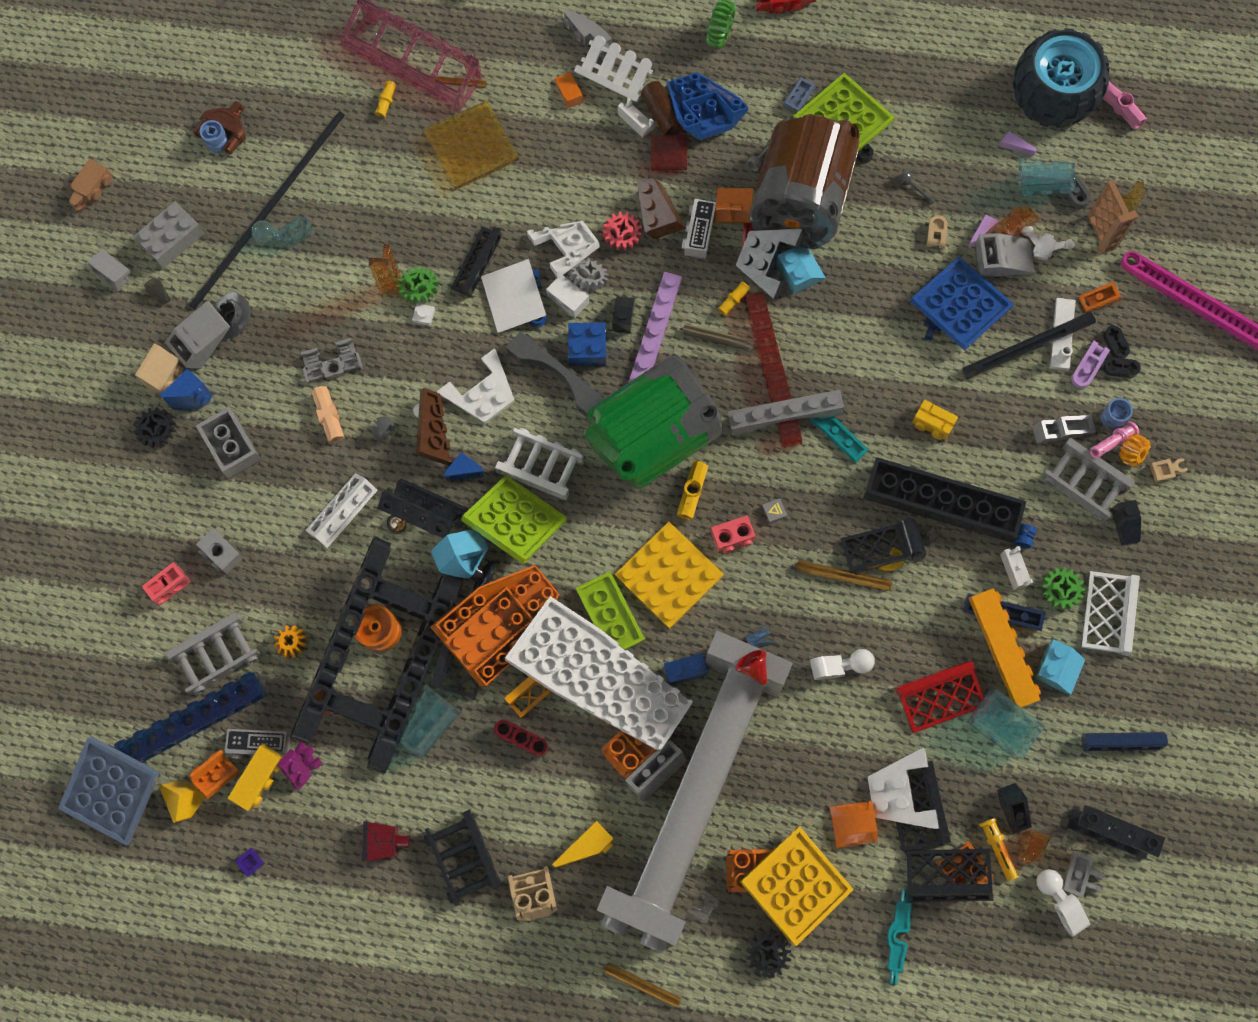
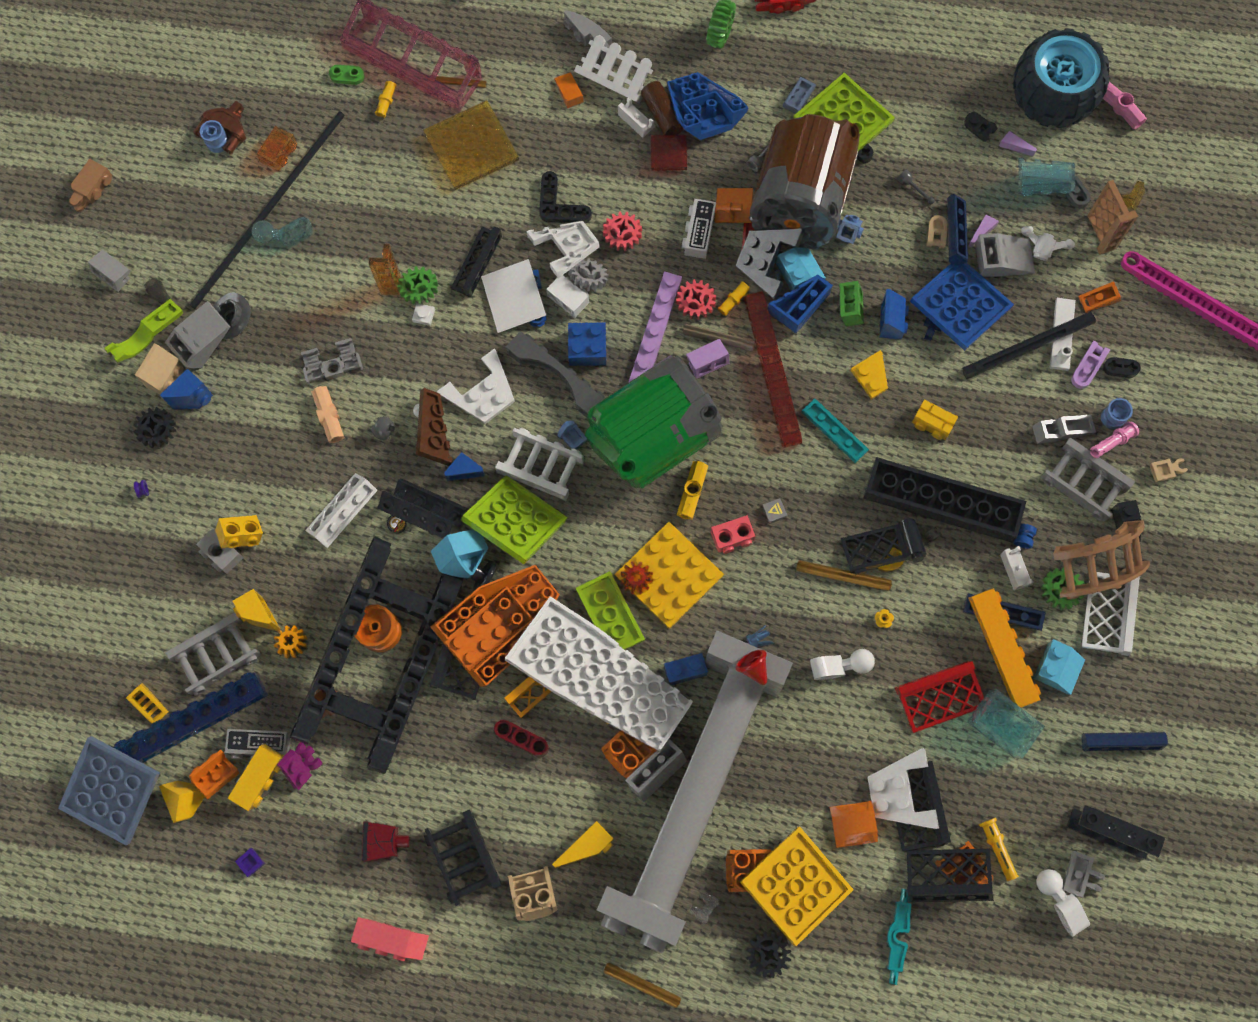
(141, 488): none -> dark purple bush
(147, 693): none -> yellow slope
(148, 328): none -> lime piece
(166, 584): coral brick -> none
(169, 234): light grey brick -> none
(228, 442): light grey brick -> none
(239, 531): none -> yellow brick
(254, 610): none -> yellow slope
(277, 148): none -> clear orange brick
(345, 75): none -> bright green plate
(389, 939): none -> coral wedge
(428, 723): clear light blue wedge -> none
(552, 204): none -> black beam
(572, 435): none -> medium blue tile
(623, 314): black slope -> none
(636, 570): none -> clear red gear
(657, 210): wedge -> none
(692, 306): none -> coral gear
(708, 358): none -> lavender hinge
(800, 304): none -> blue wedge
(811, 406): light grey arch -> none
(847, 234): none -> medium blue brick
(851, 303): none -> bright green brick
(871, 375): none -> yellow wing
(884, 623): none -> yellow plate
(893, 316): none -> blue slope
(957, 230): none -> dark blue brick
(975, 121): none -> black plate
(1015, 807): black slope -> none
(1018, 218): clear orange slope -> none
(1032, 846): clear orange slope -> none
(1120, 342): black beam -> none
(1125, 535): none -> medium nougat fence
(1134, 450): light orange gear -> none

